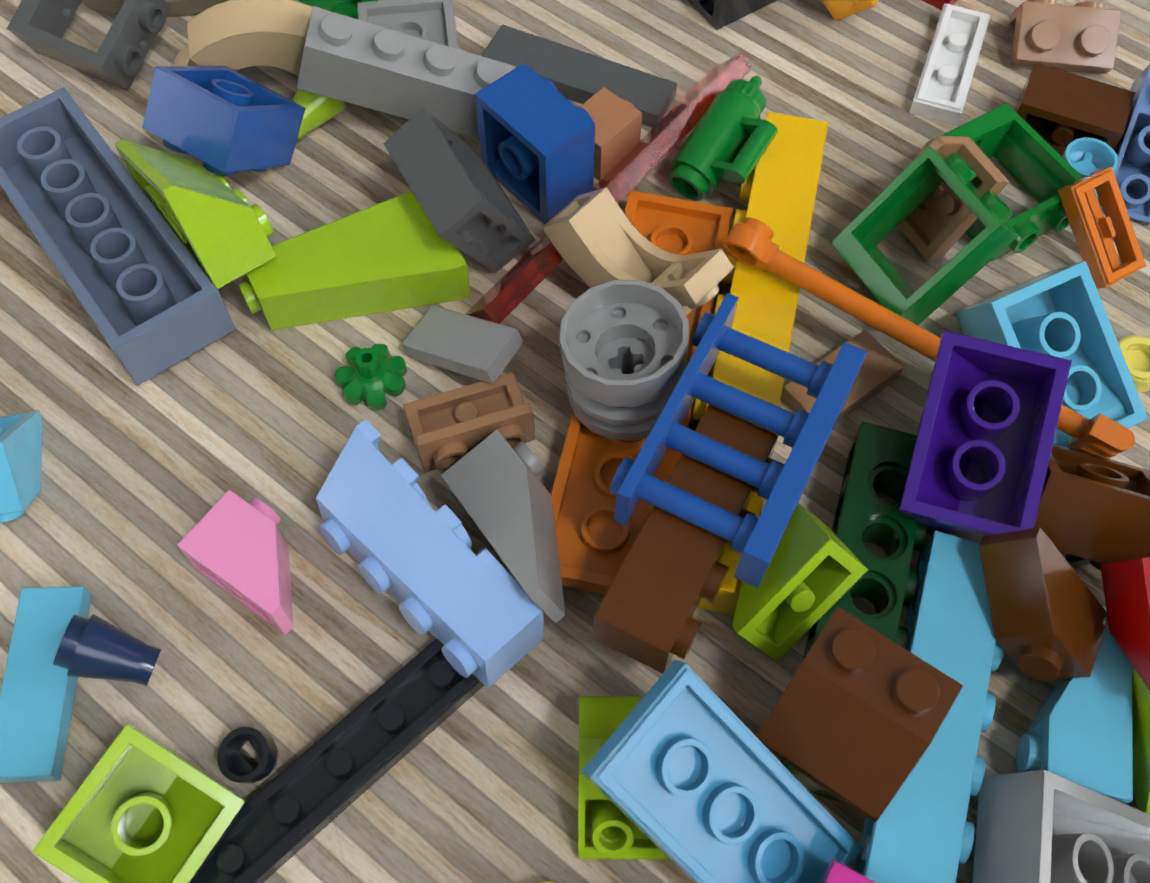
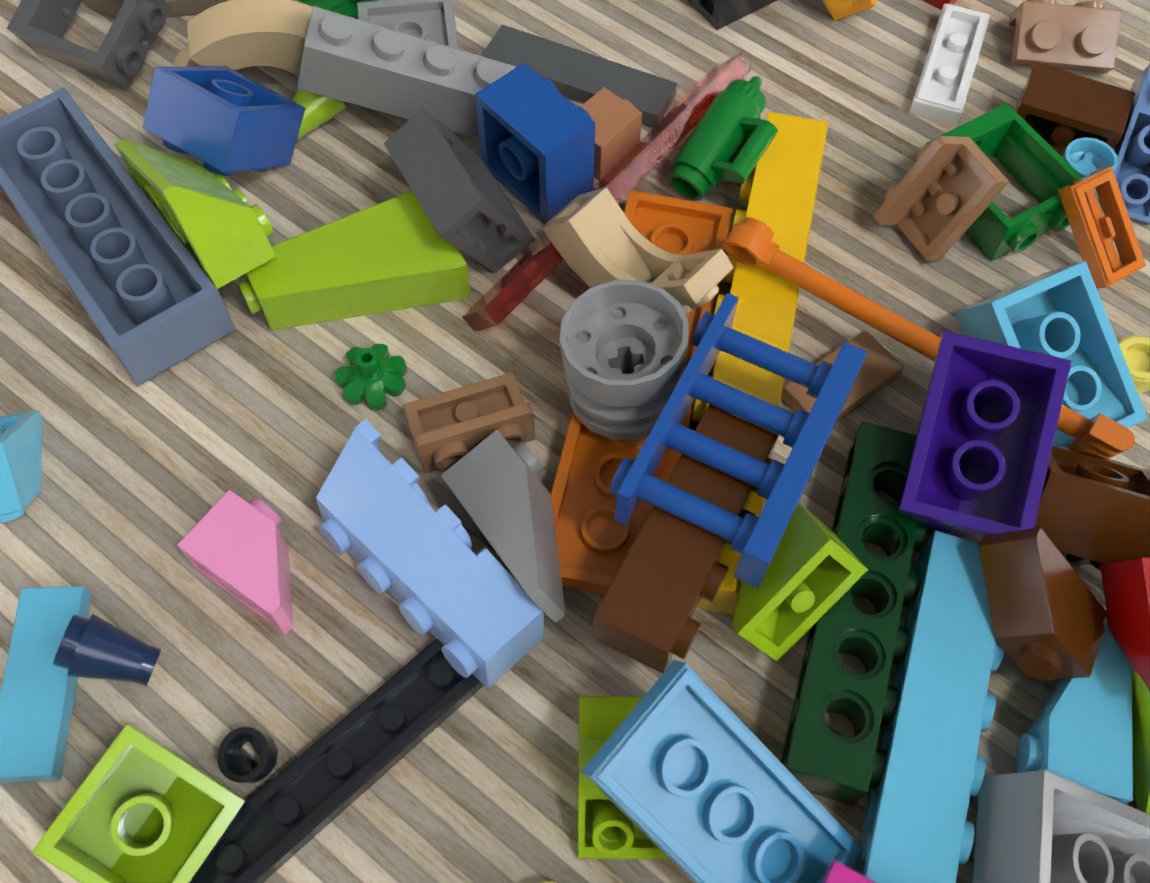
(462, 343): light grey tile -> none
(858, 714): reddish brown slope -> none
(860, 238): green window -> none

